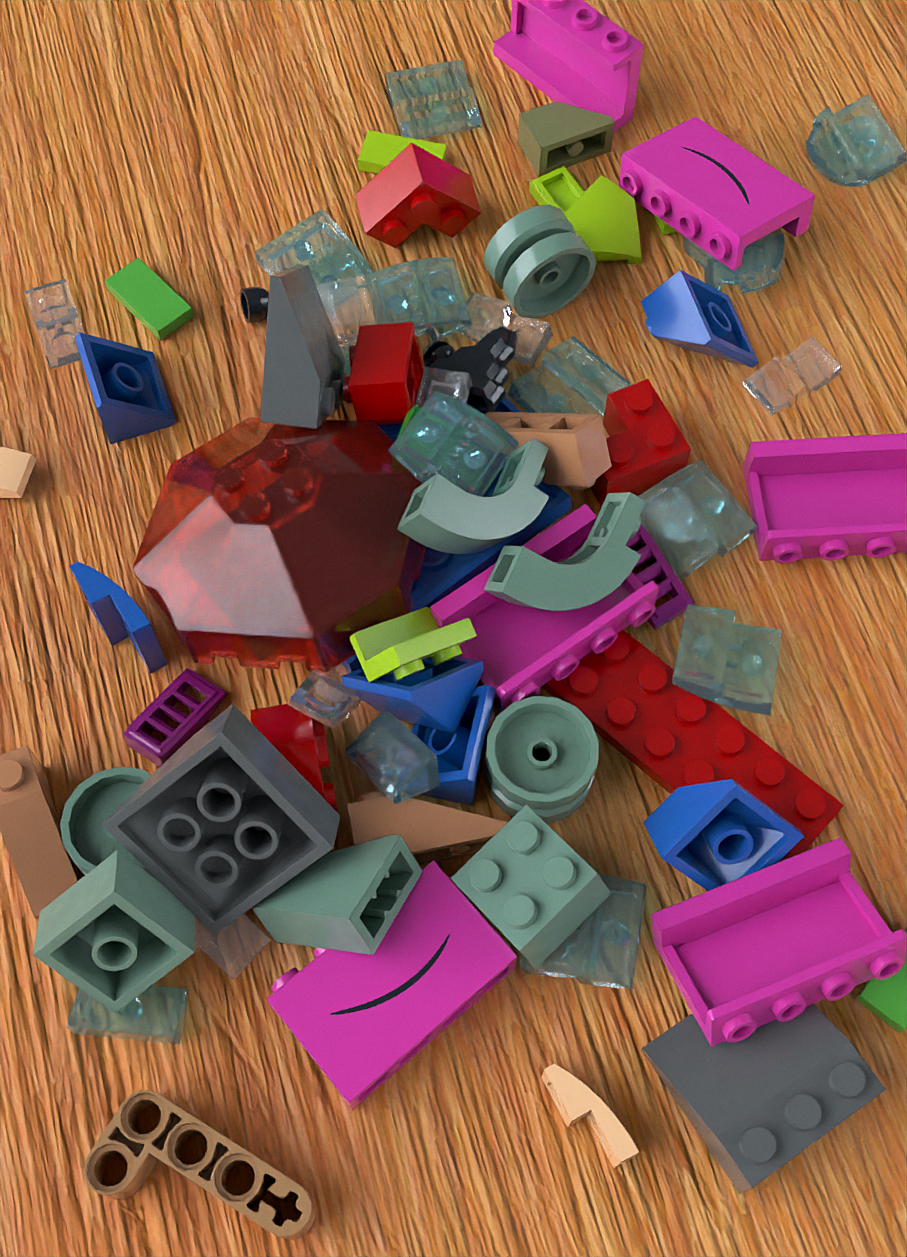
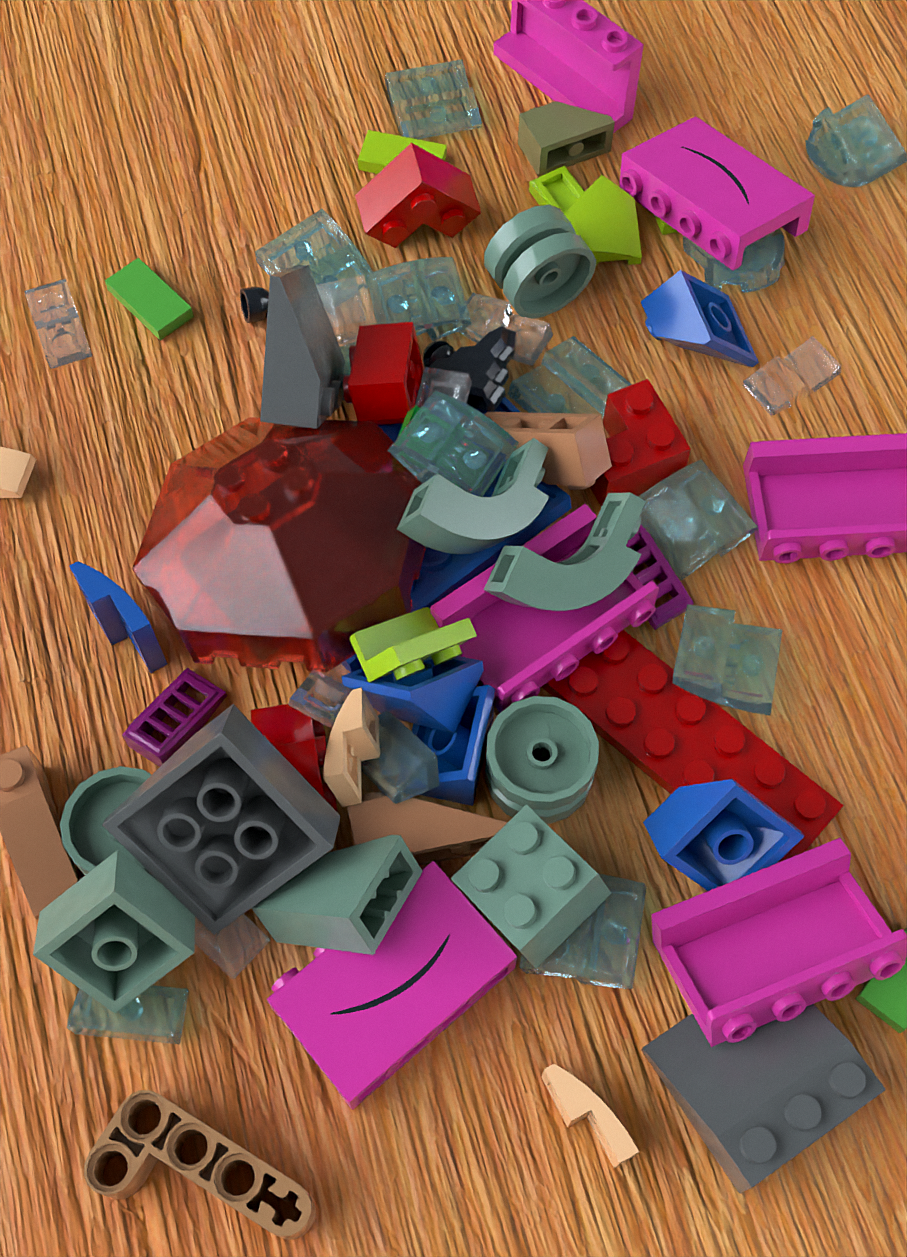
(125, 387): blue slope -> none
(350, 742): none -> light nougat slope

